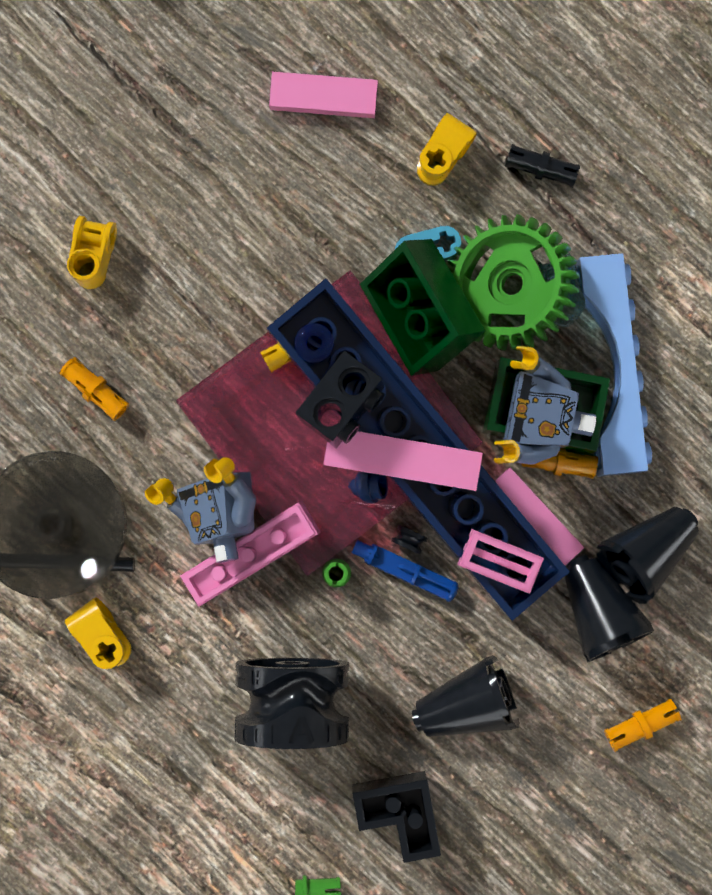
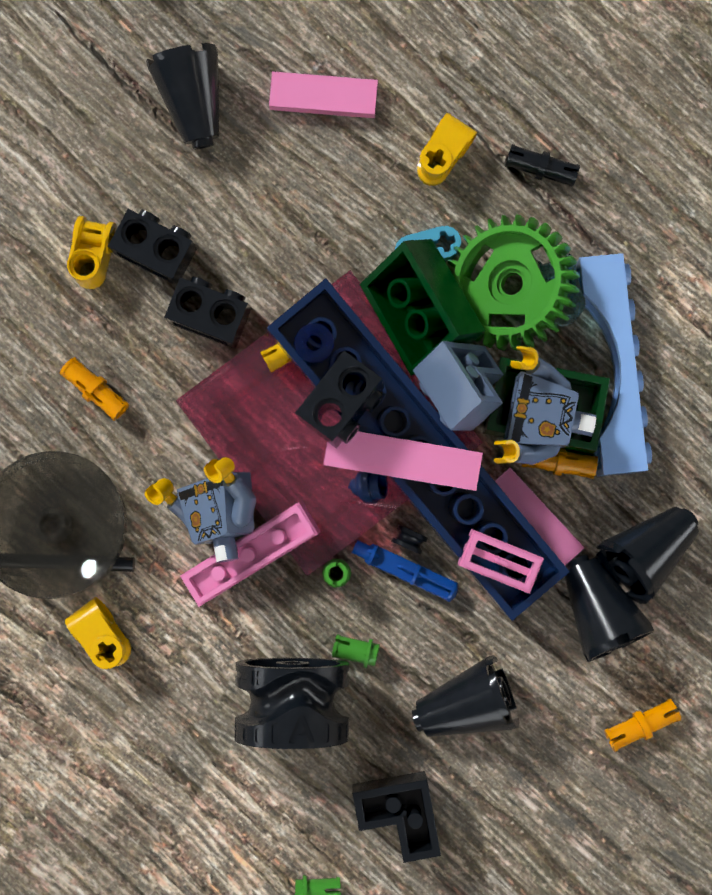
(149, 252): none -> black brick
(190, 91): none -> black cone
(204, 320): none -> black brick
(356, 650): none -> bright green pin
(460, 383): none -> sand blue brick

